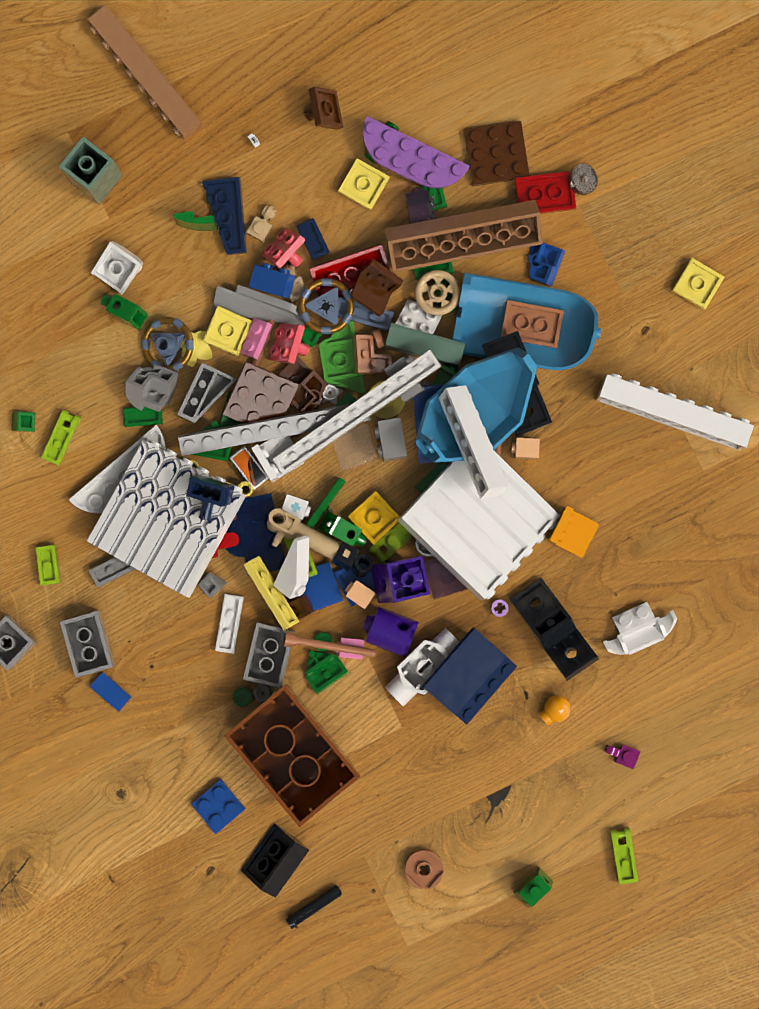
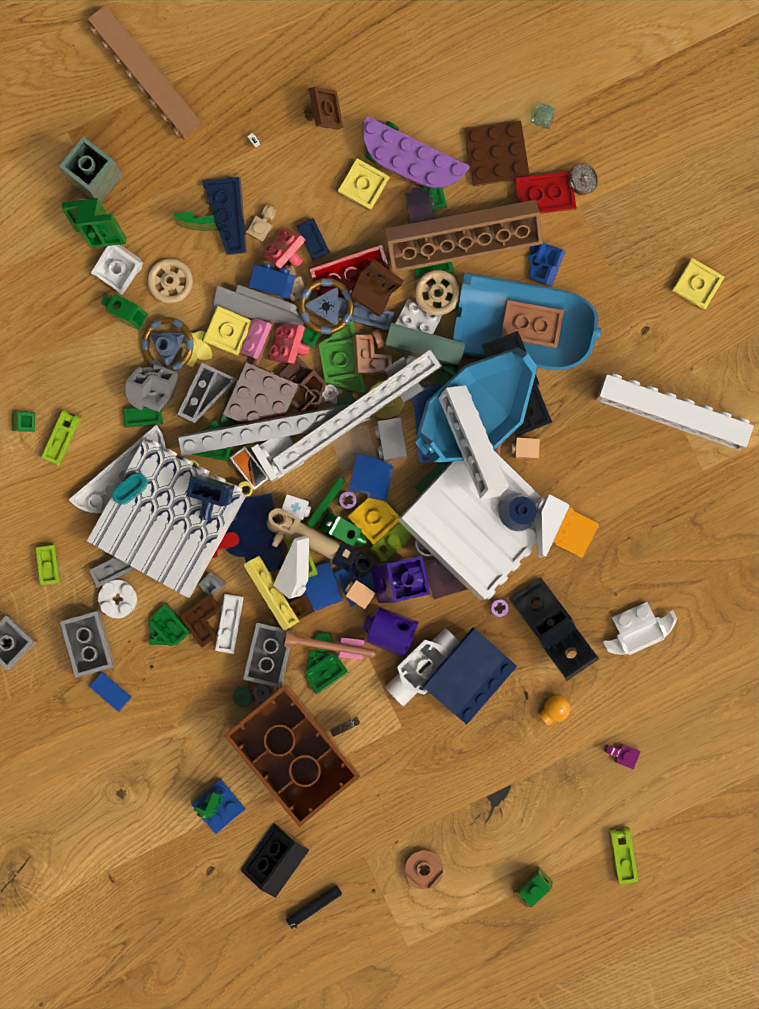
(94, 223): none -> green bracket
(109, 606): none -> white plate
(129, 488): none -> teal tile
(153, 280): none -> tan plate
(167, 627): none -> green slope
(197, 620): none -> reddish brown plate
(211, 805): none -> green bracket
(344, 726): none -> clear smoke piece
(346, 494): none -> lavender bush
(371, 477): none -> blue slope
(517, 512): none -> dark blue cone
(543, 116): none -> clear light blue brick
(548, 520): none -> white slope

